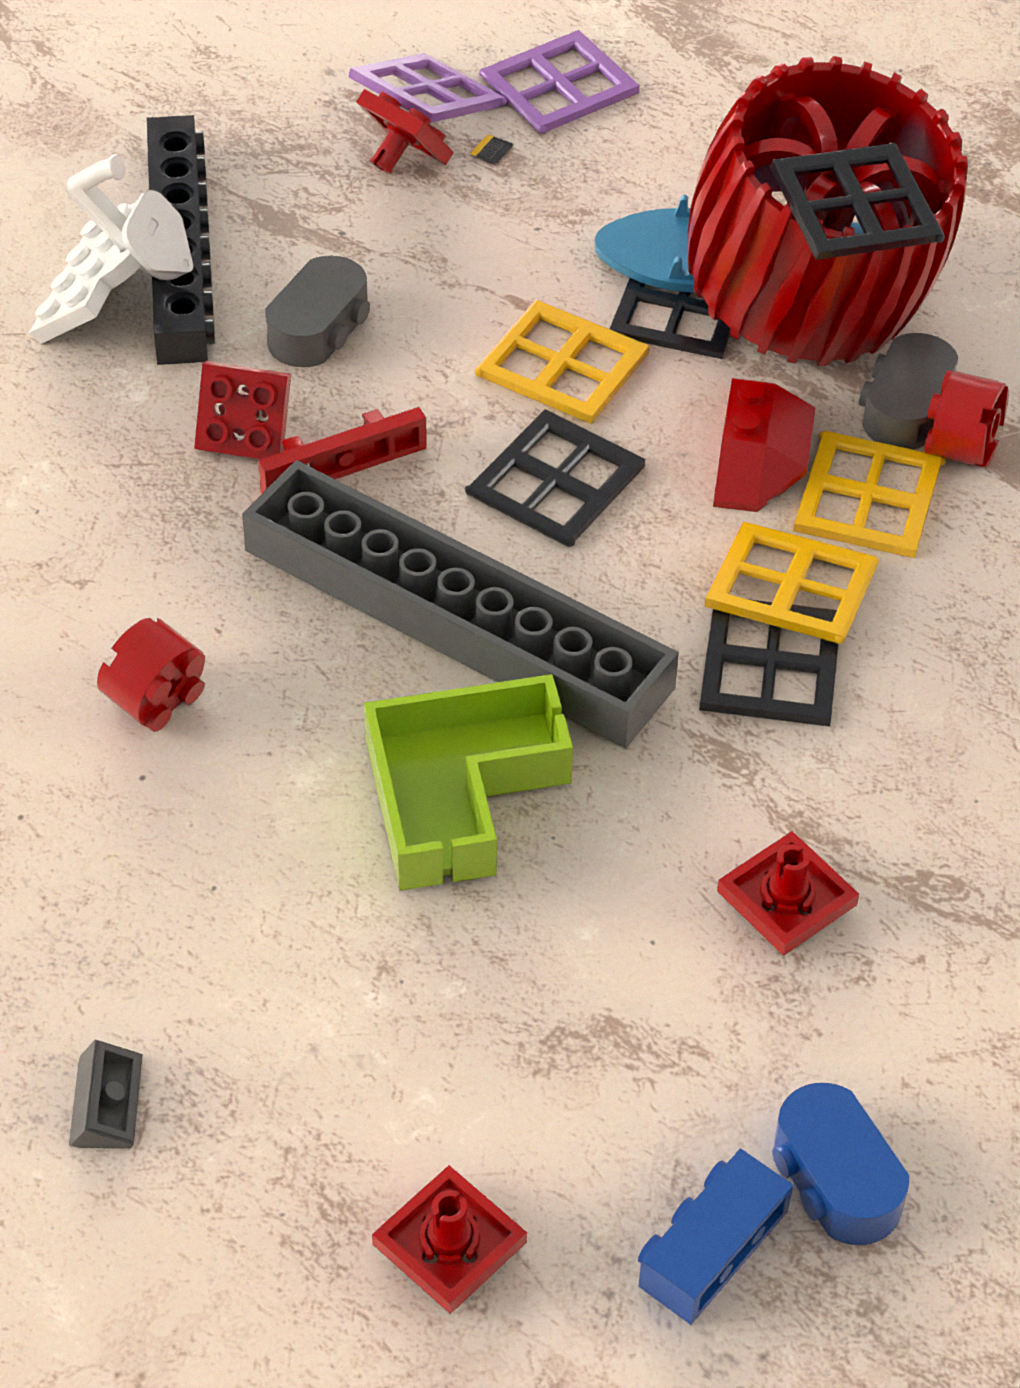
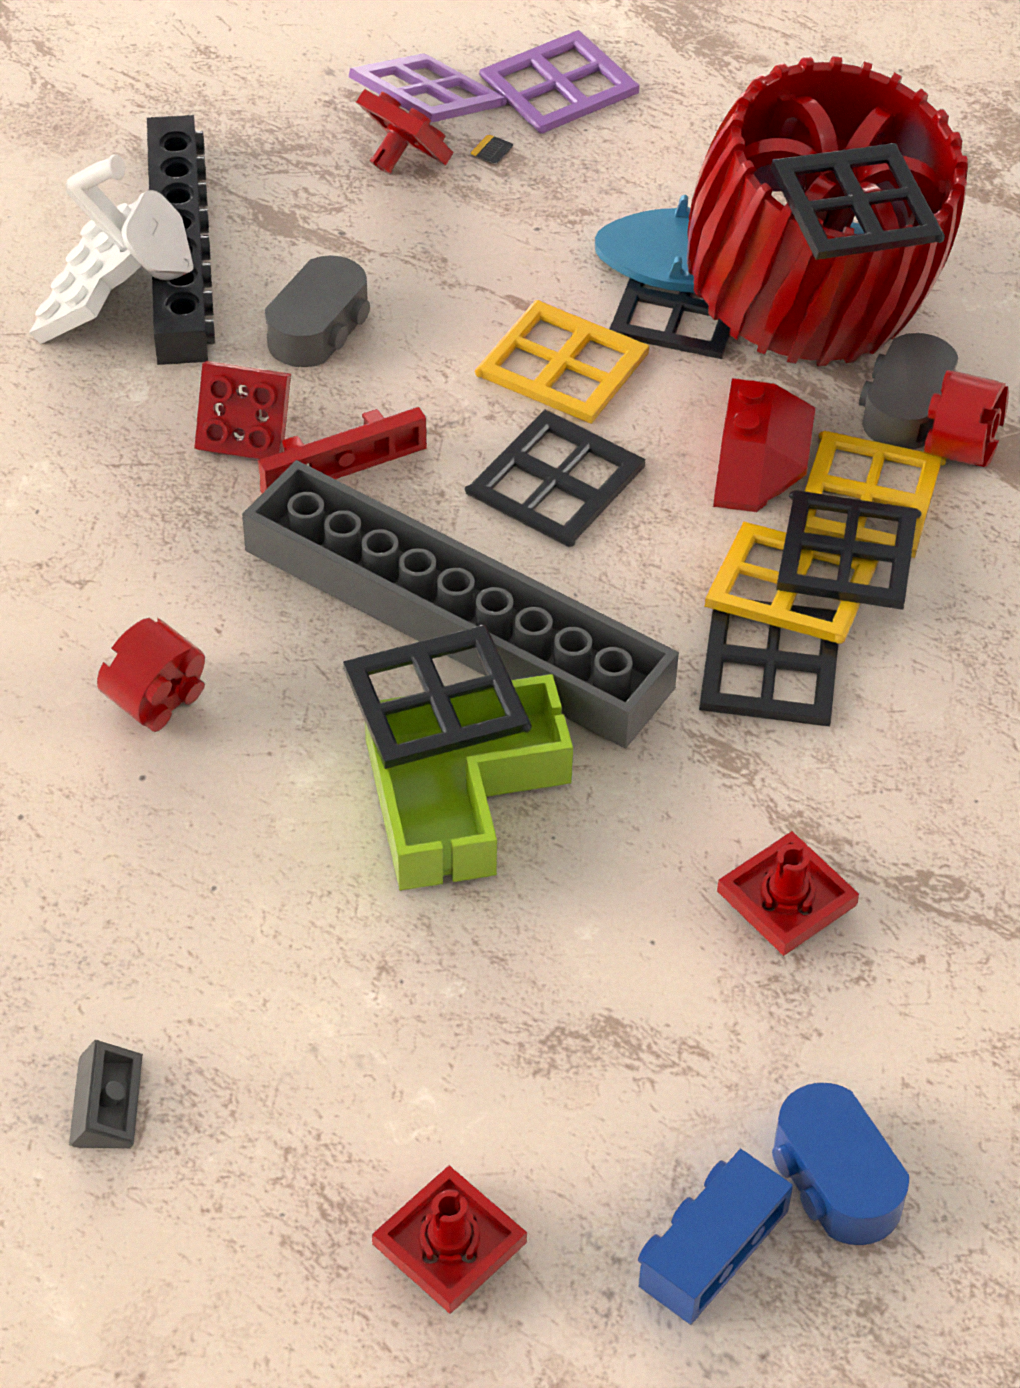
(452, 734): none -> black window
(847, 547): none -> black window

